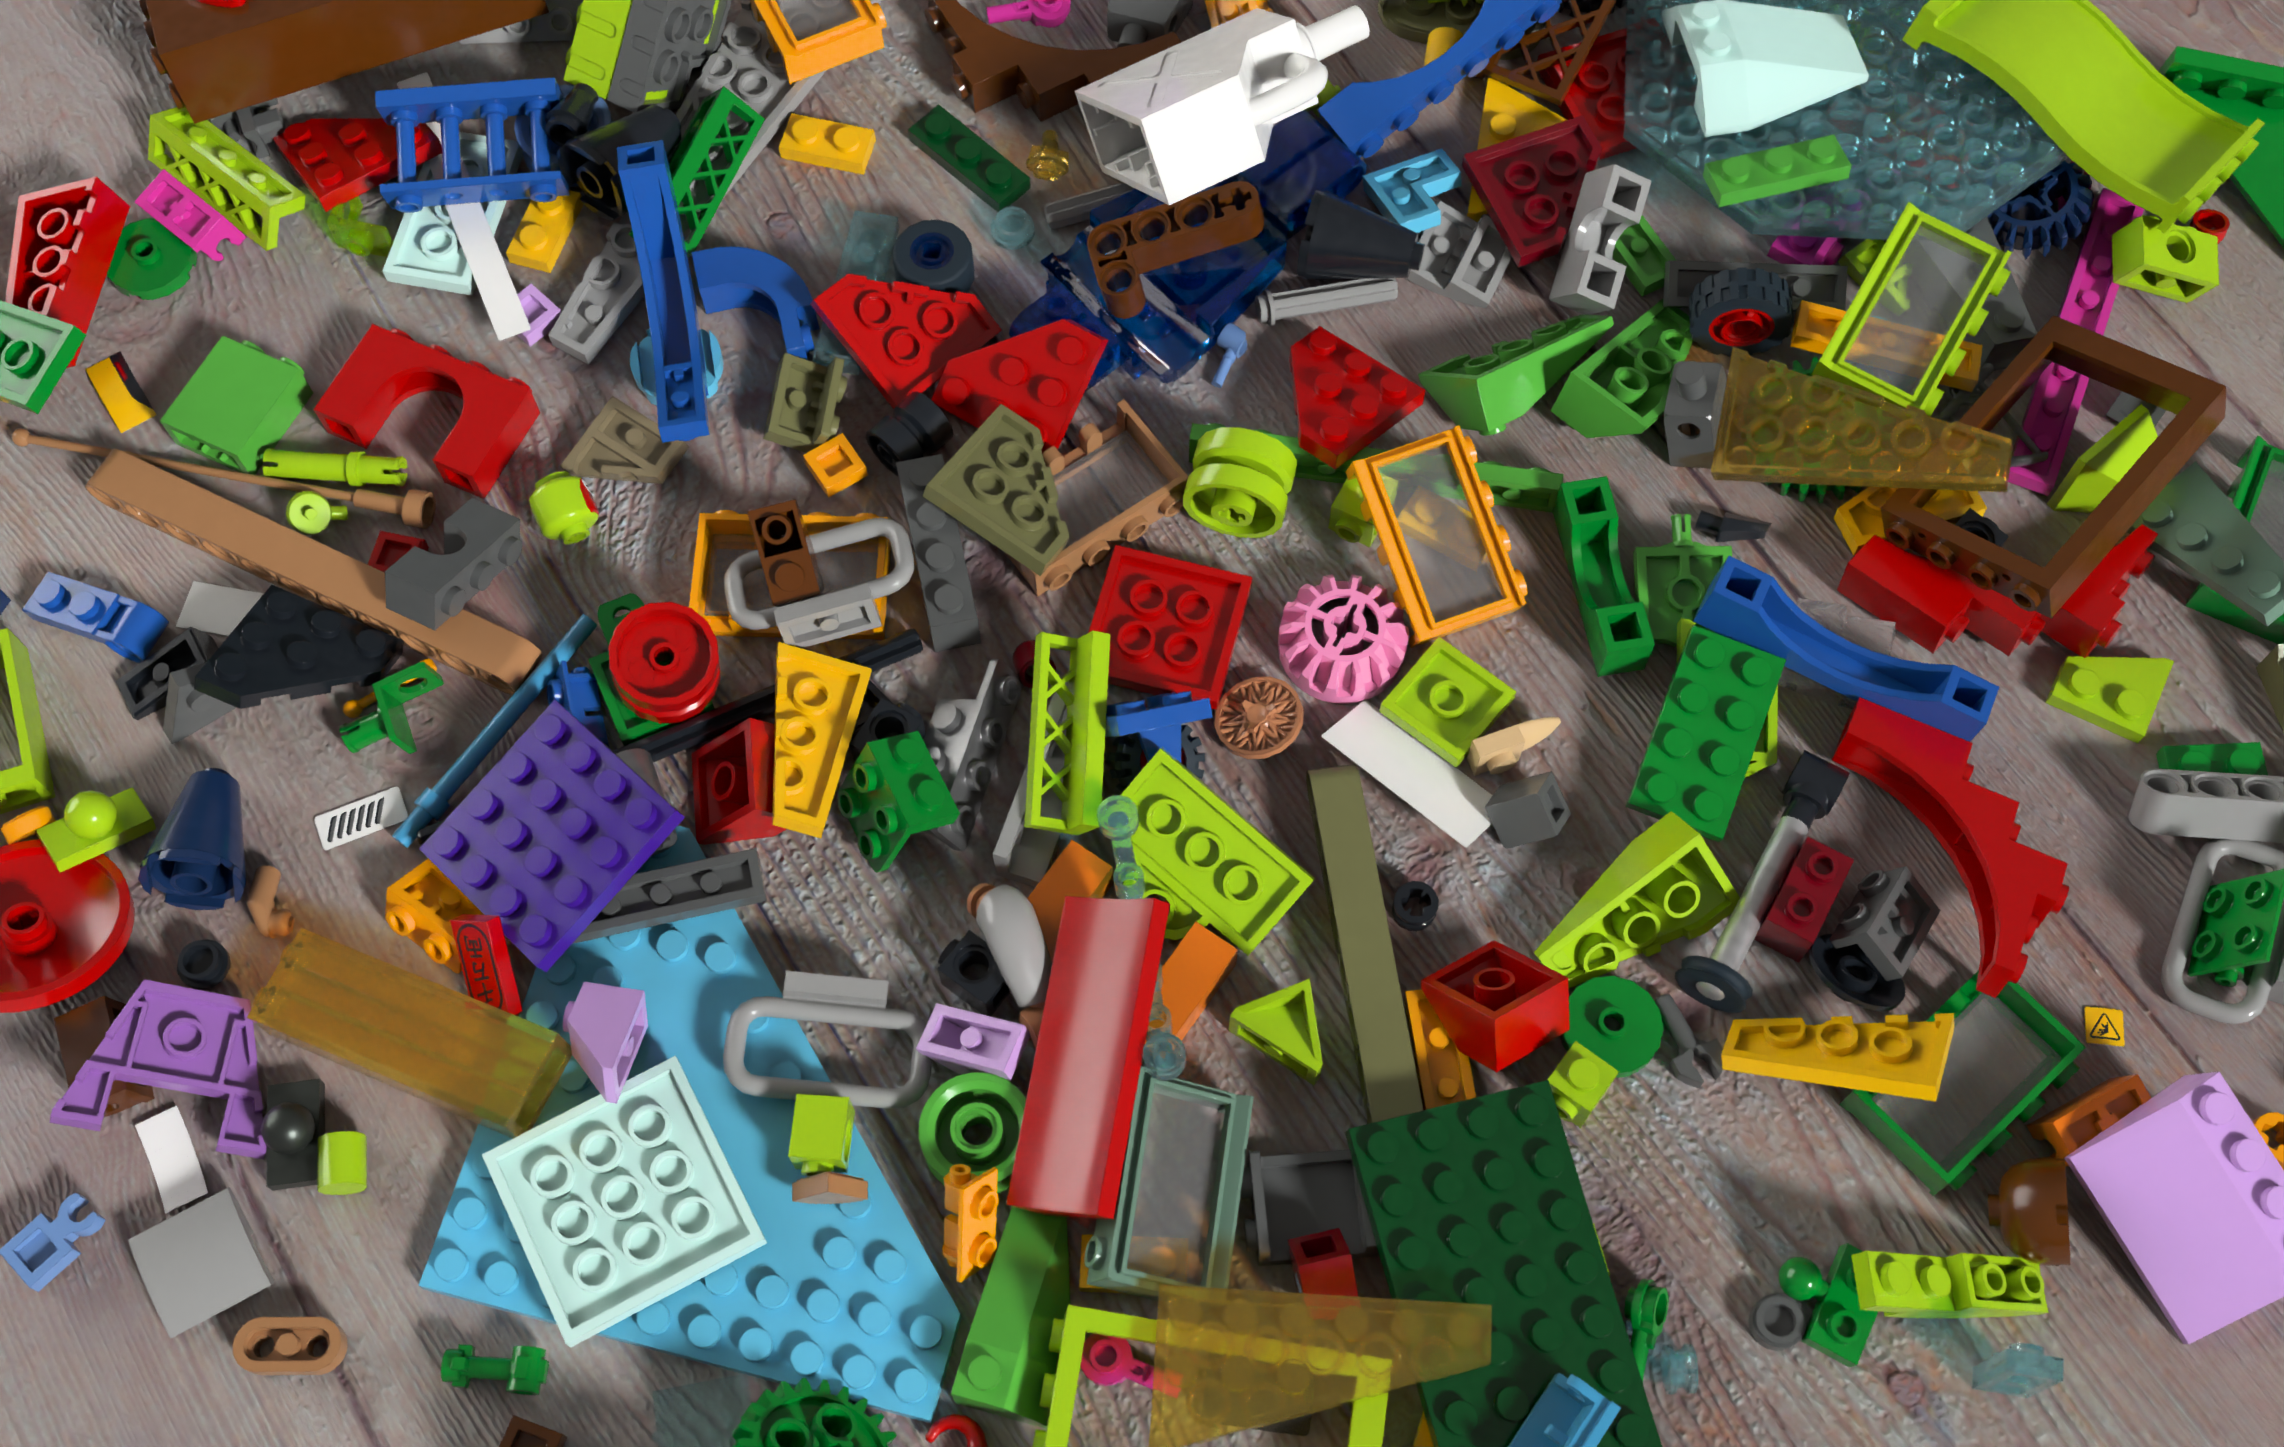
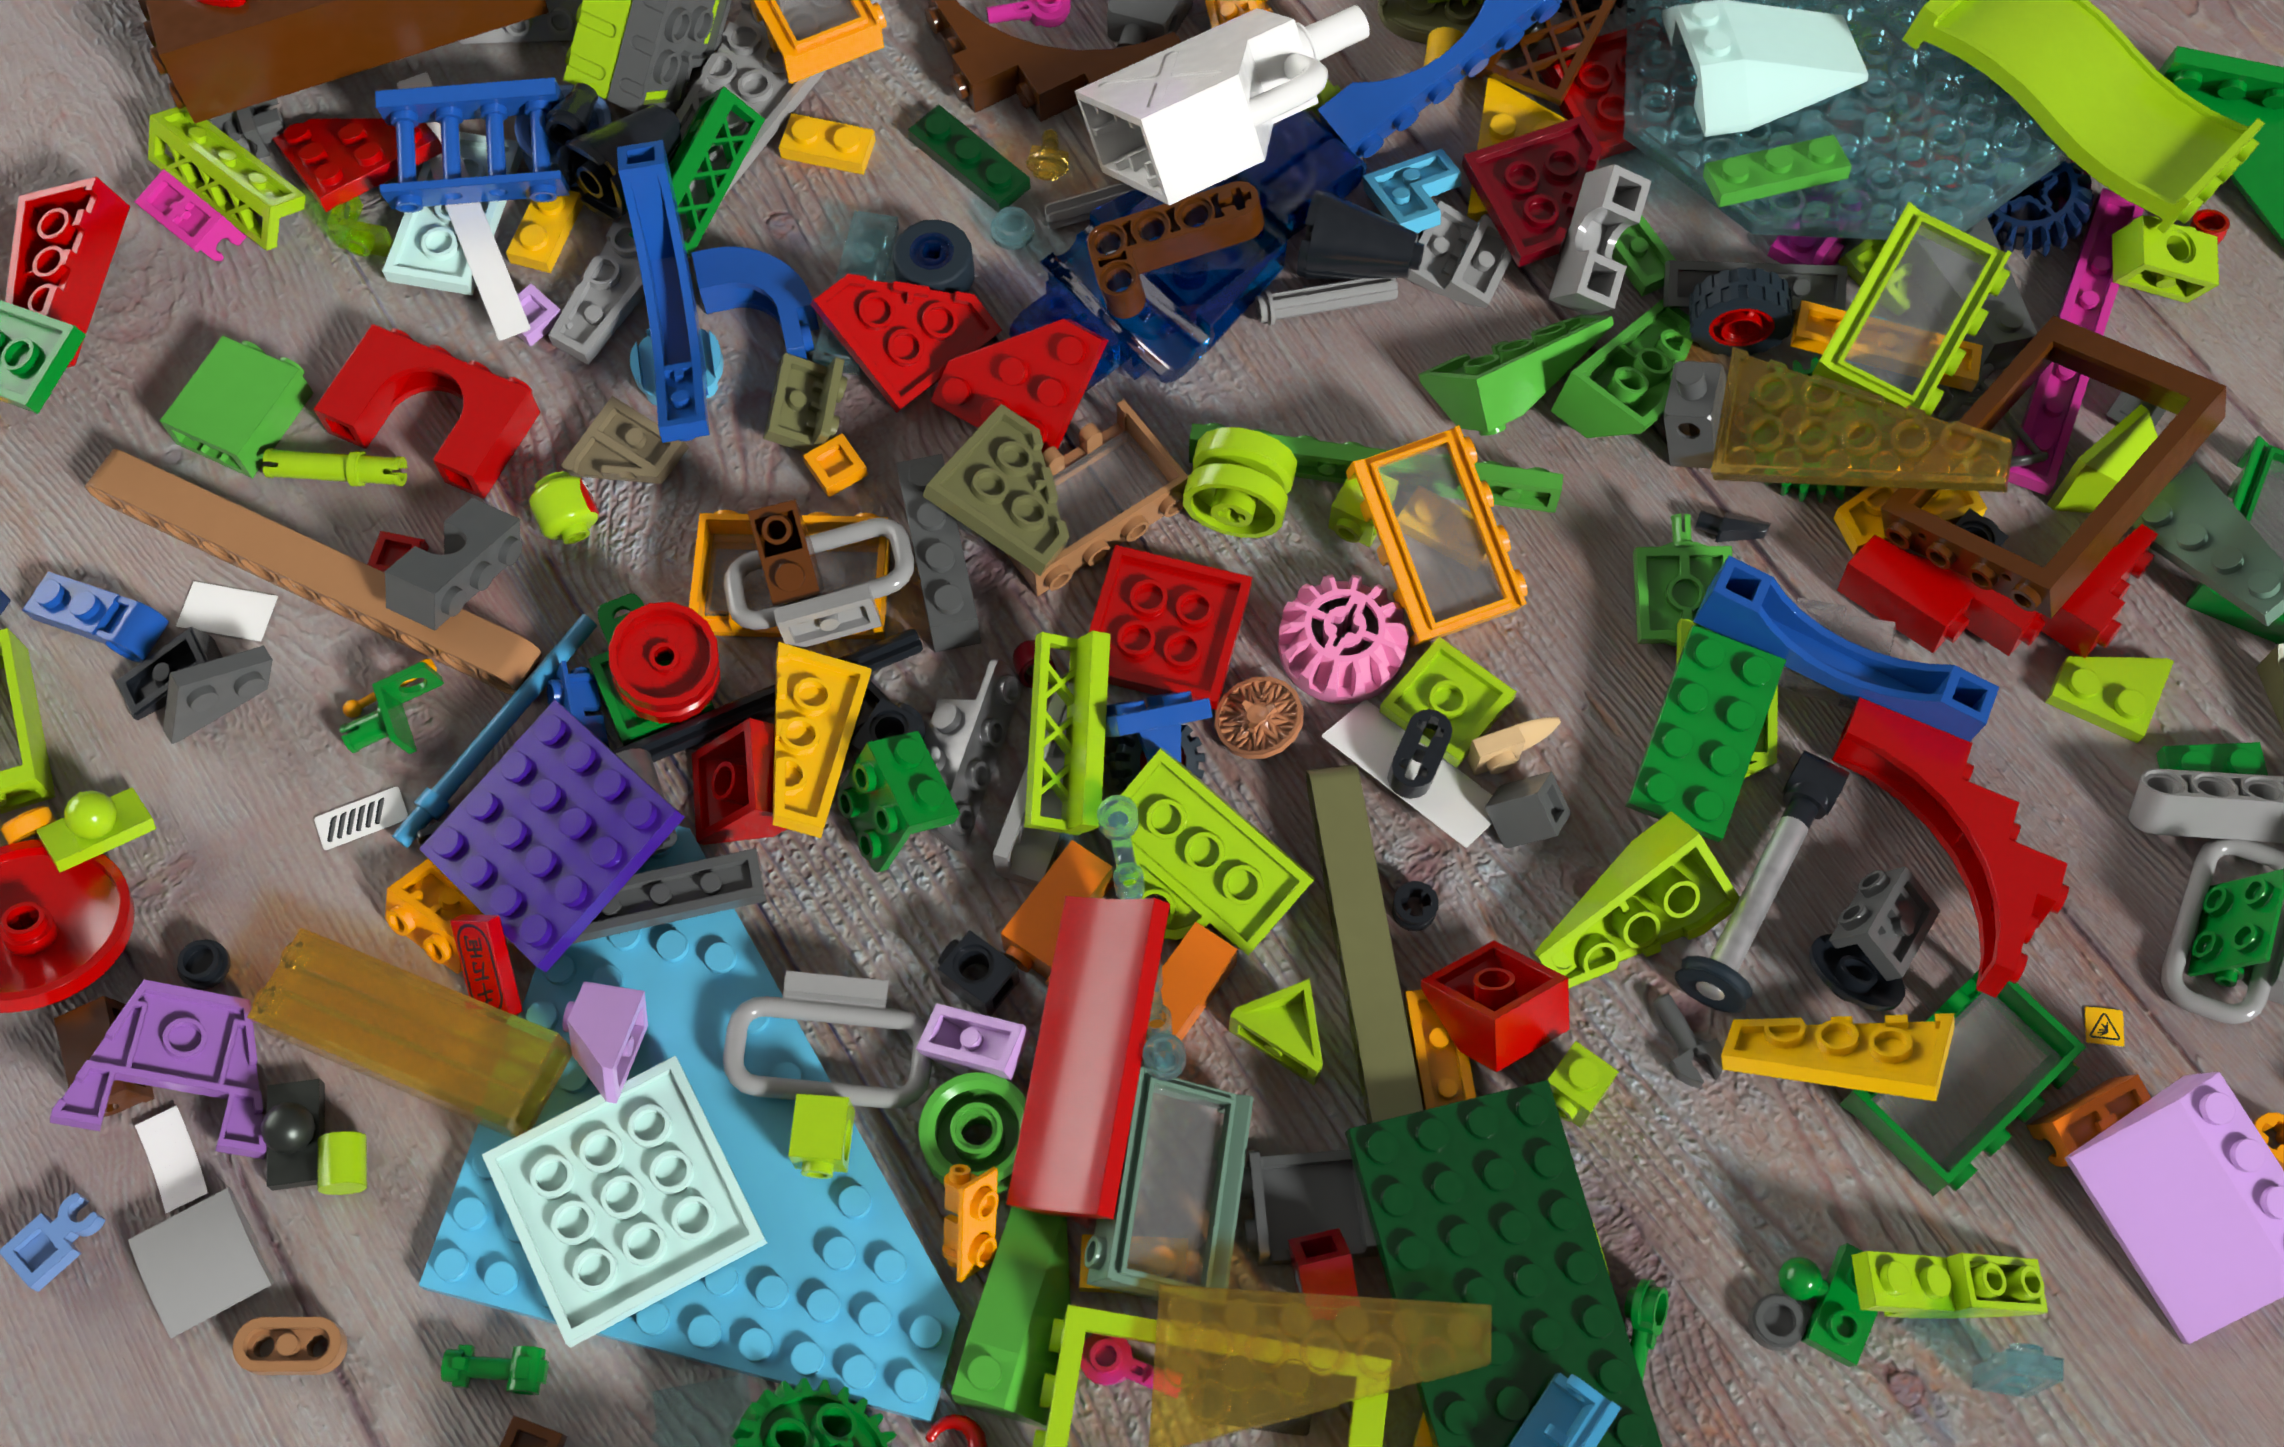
(120, 392): yellow sticker -> none
(150, 261): green plate -> none
(200, 845): dark blue cone -> none
(262, 905): medium nougat arm -> none
(295, 651): black plate -> none
(311, 512): lime piece -> none
(416, 507): medium nougat piece -> none
(830, 1189): medium nougat tile -> none
(915, 429): black wheel -> none
(1016, 946): light grey piece -> none
(1235, 343): medium blue hand -> none
(1344, 397): red plate -> none
(1410, 749): none -> black beam
(1589, 538): green arch -> none
(1631, 1006): green plate -> none
(1679, 1369): clear light blue bush -> none
(1804, 899): dark red brick -> none
(2034, 1211): reddish brown cylinder -> none

